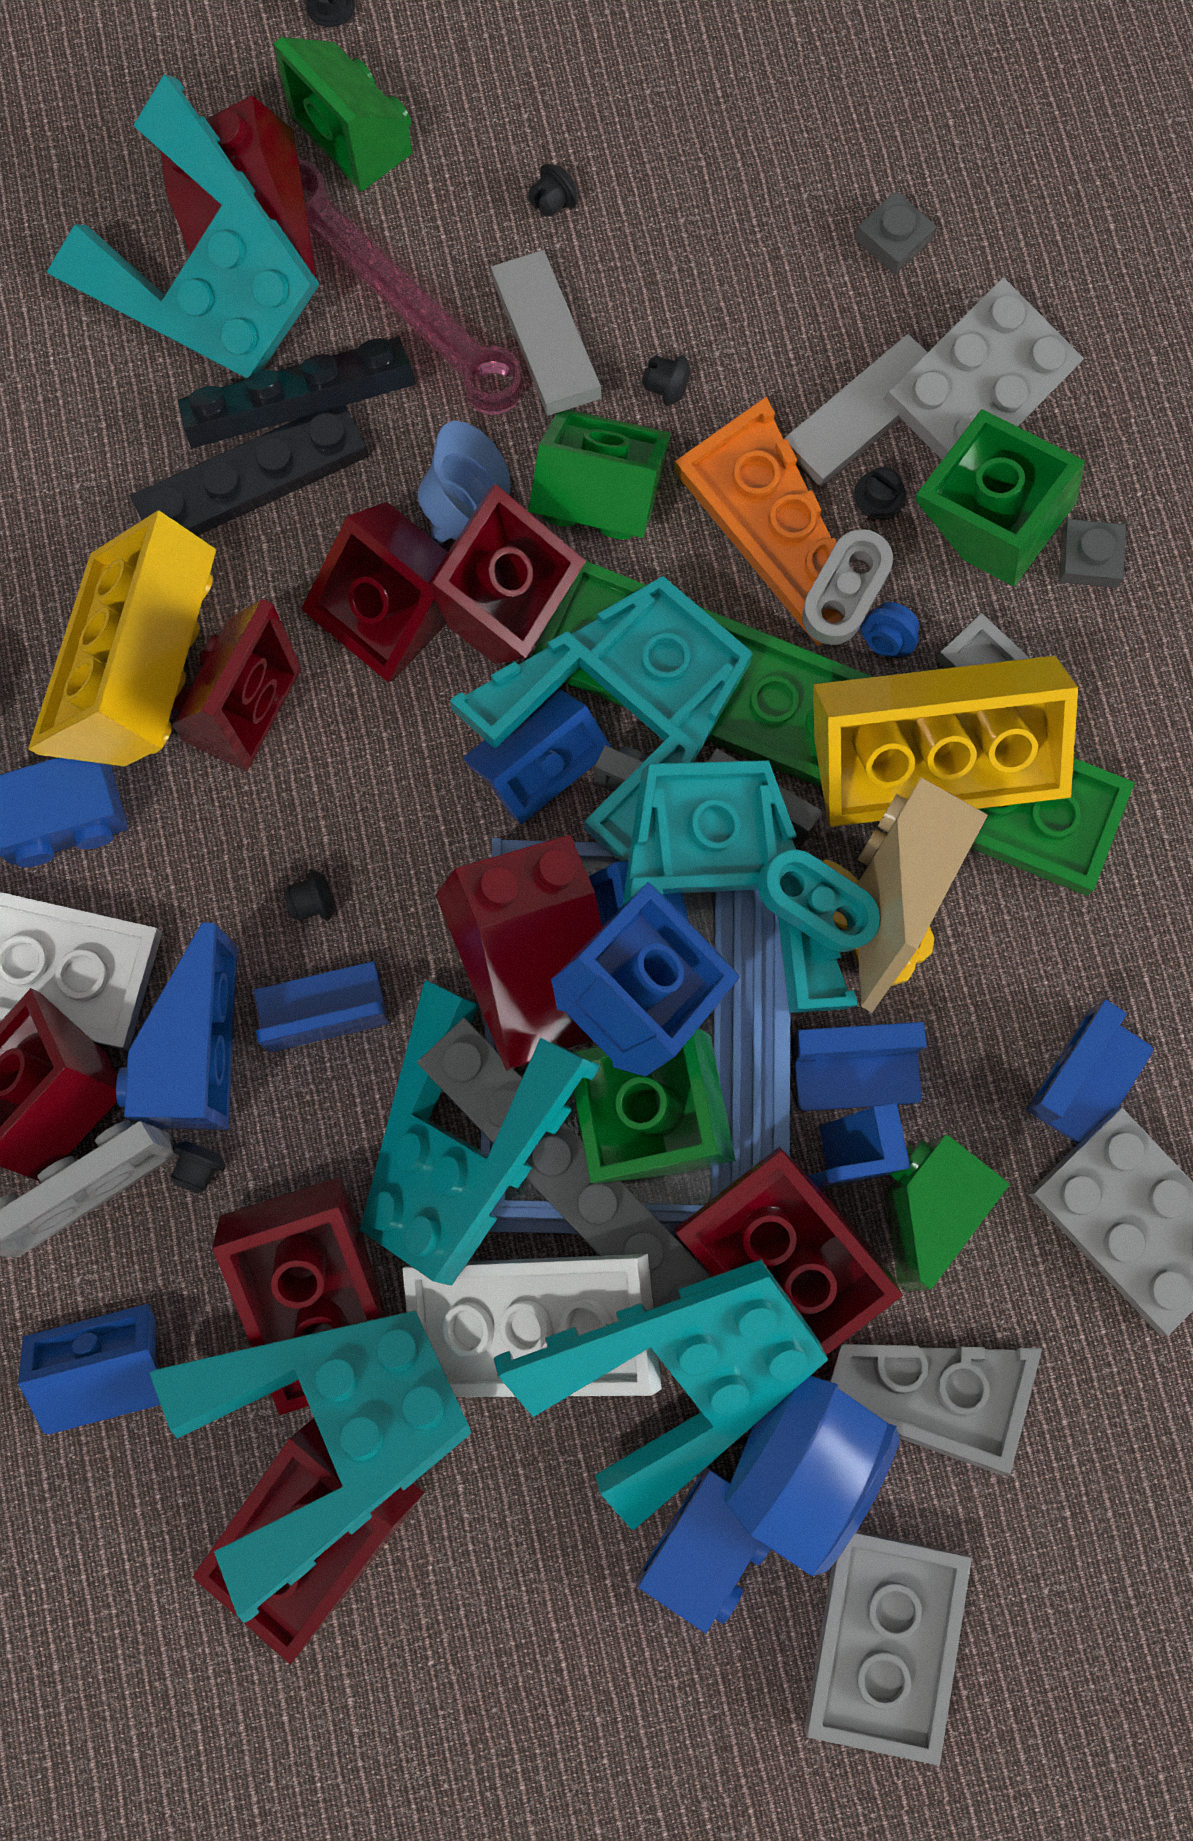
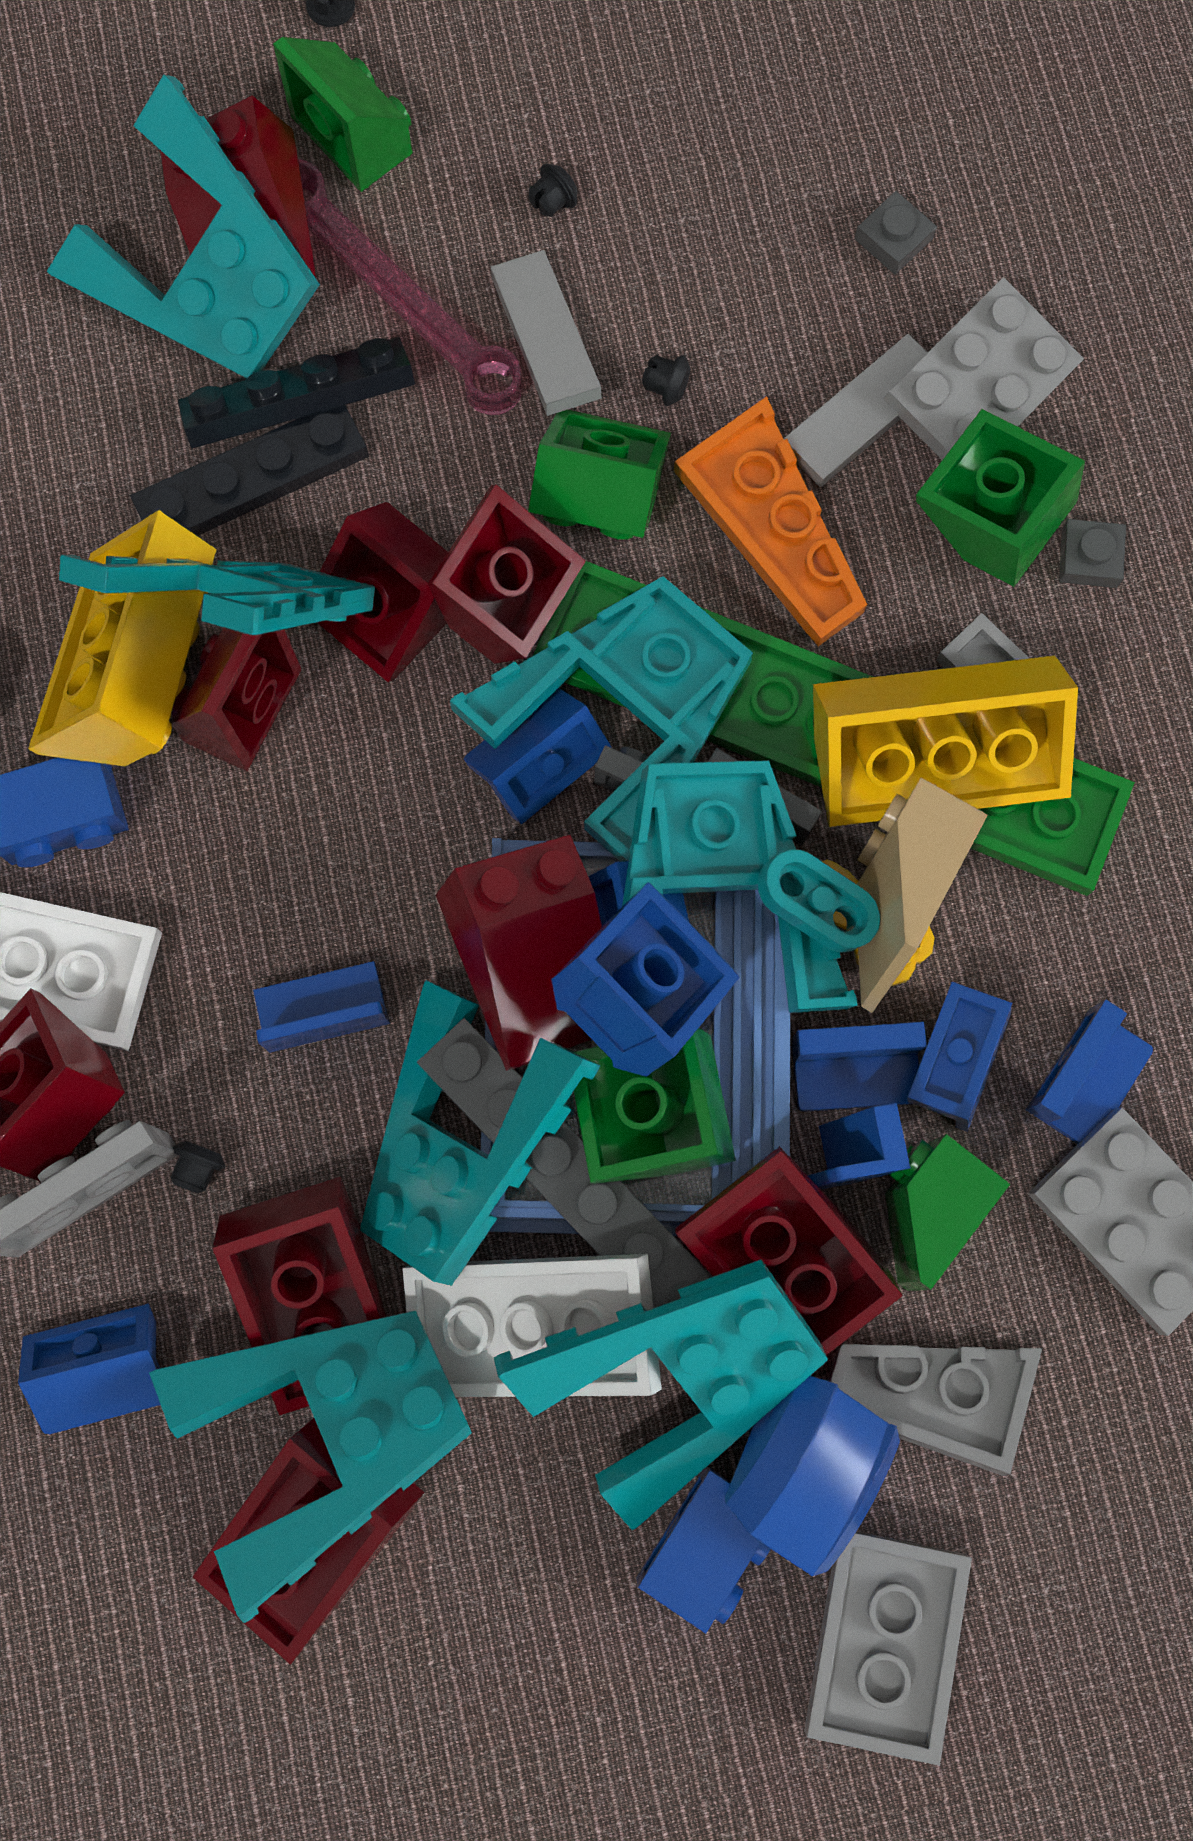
(185, 1048): blue slope -> none
(244, 593): none -> teal wing
(310, 897): black piece -> none
(459, 477): medium blue piece -> none
(846, 590): light grey plate -> none
(880, 493): black piece -> none
(891, 630): blue plate -> none
(960, 1054): none -> blue panel

